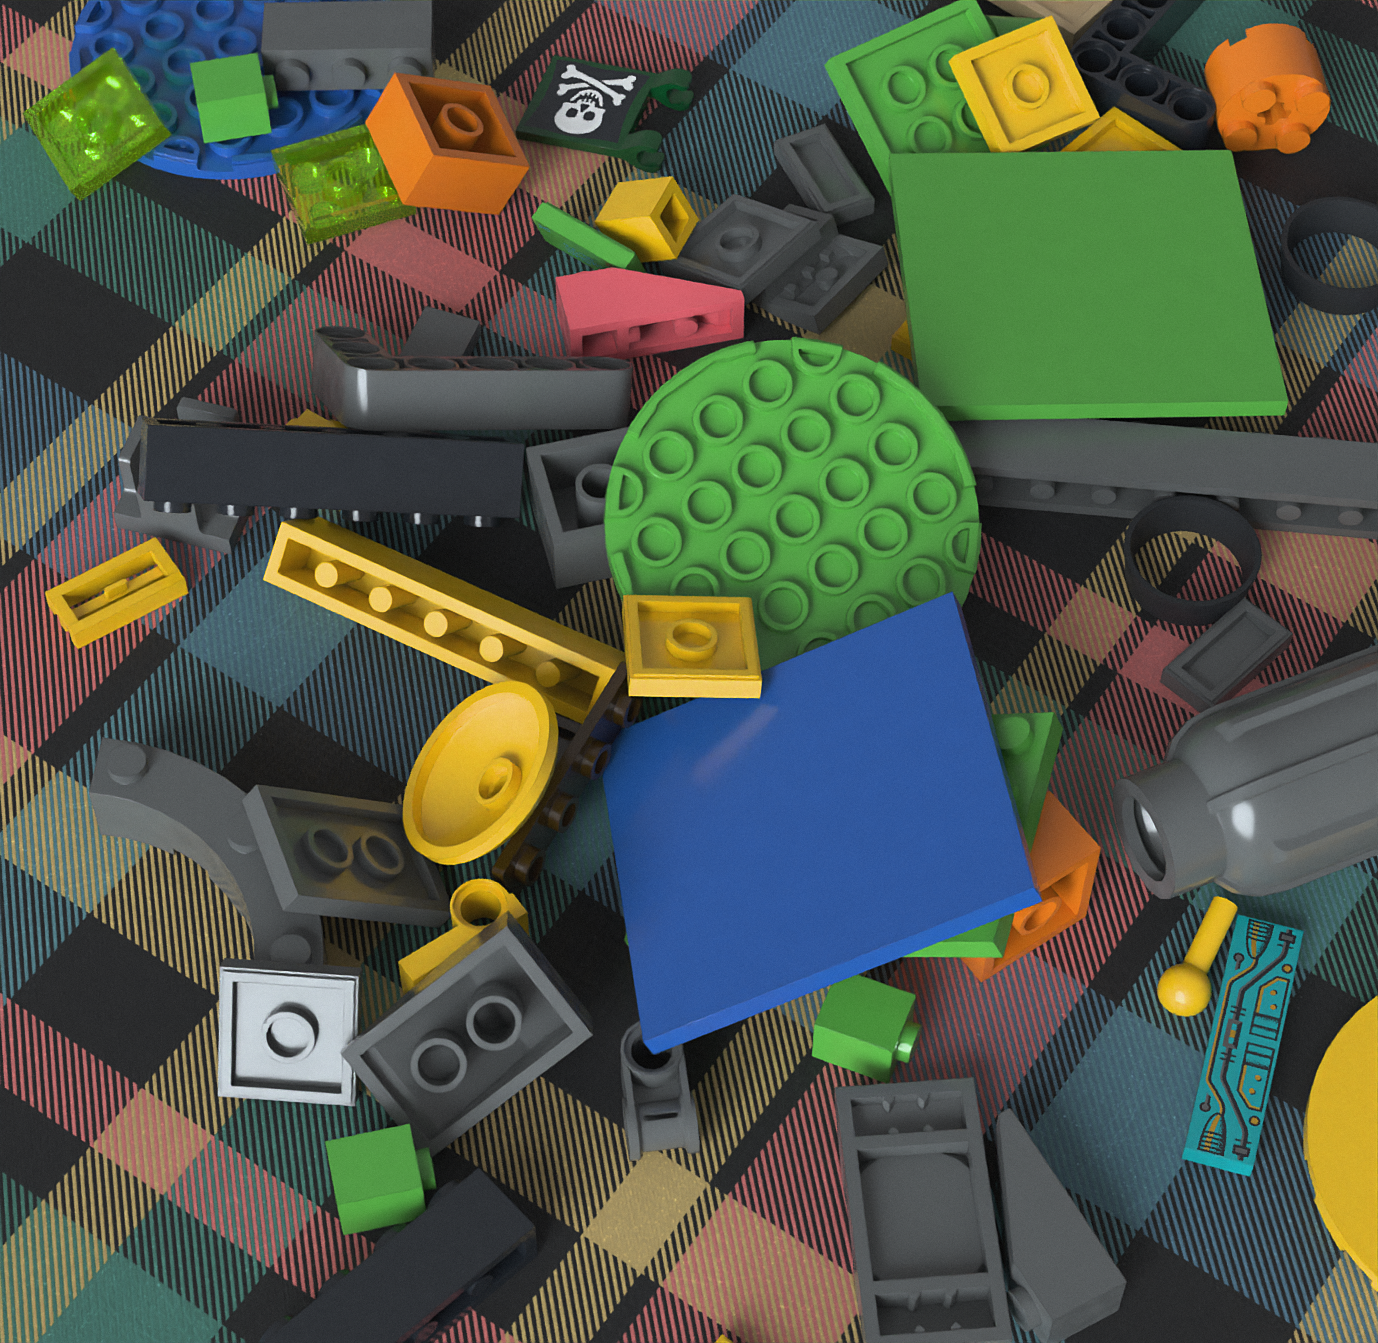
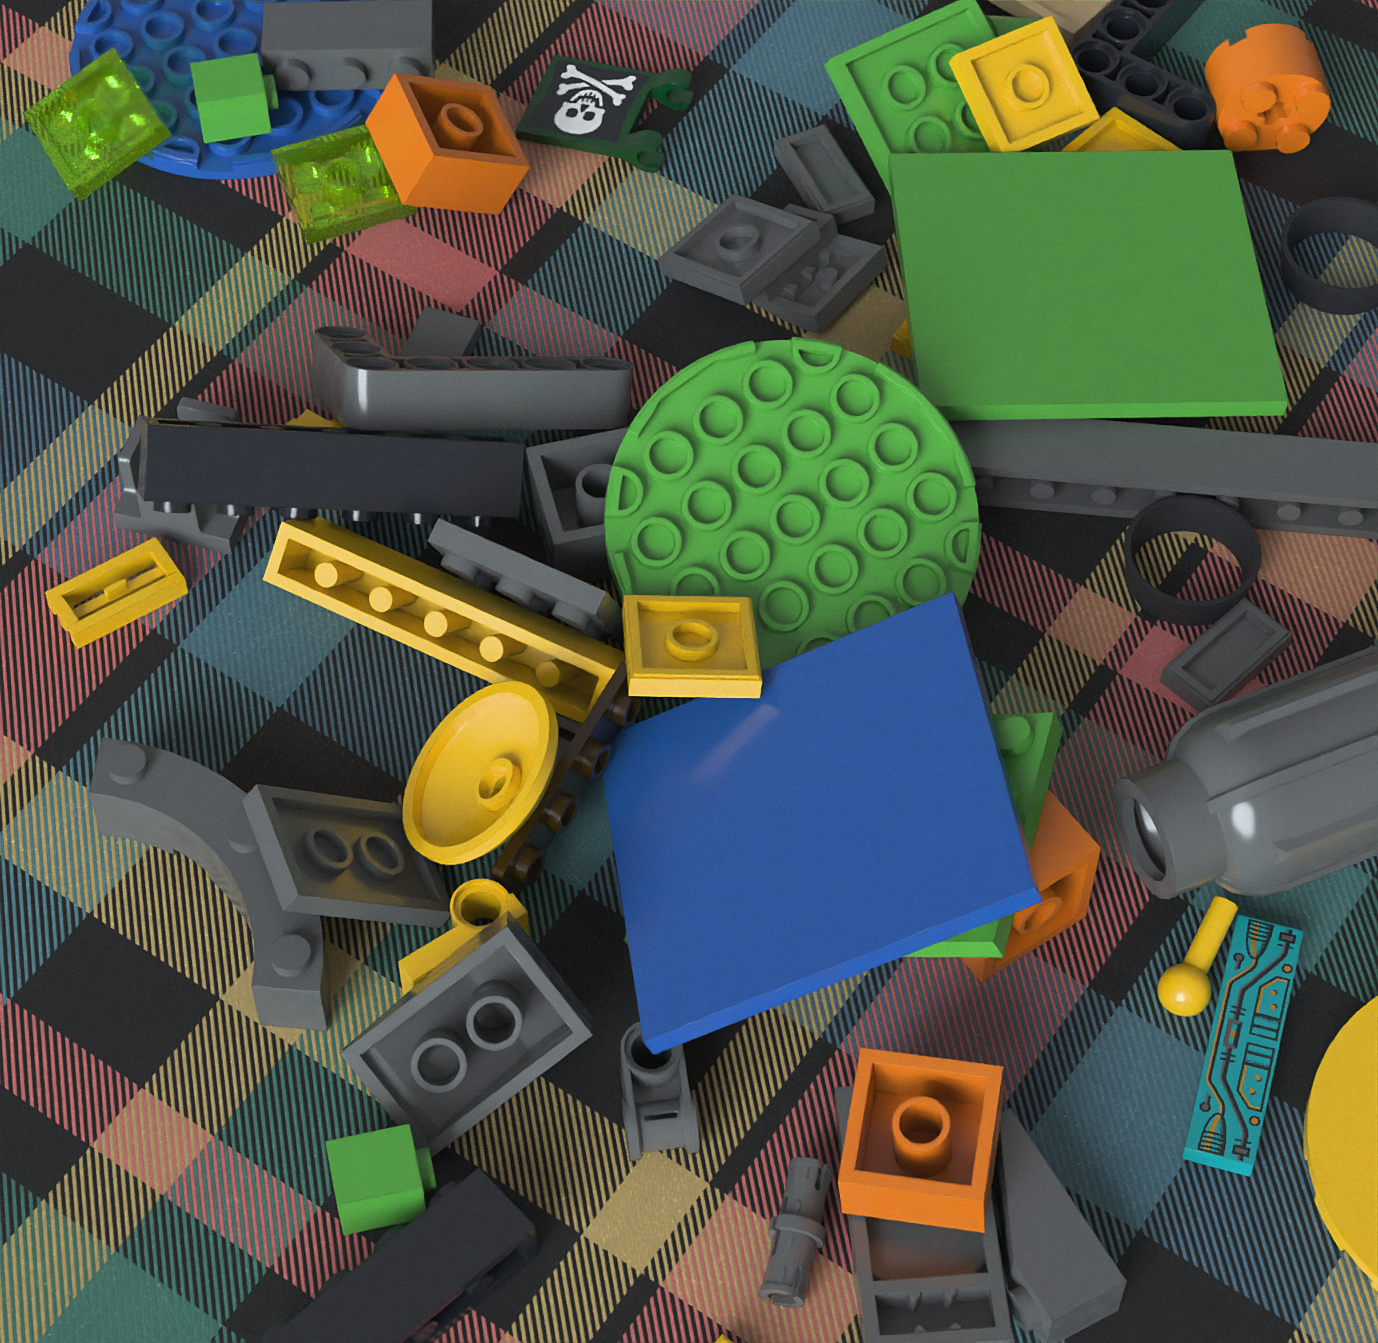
(287, 1031): tile -> none
(528, 582): none -> dark grey plate
(583, 241): bright green tile -> none
(643, 313): coral slope -> none
(648, 218): yellow brick -> none
(796, 1232): none -> dark grey pin
(866, 1027): bright green brick -> none
(921, 1140): none -> orange brick

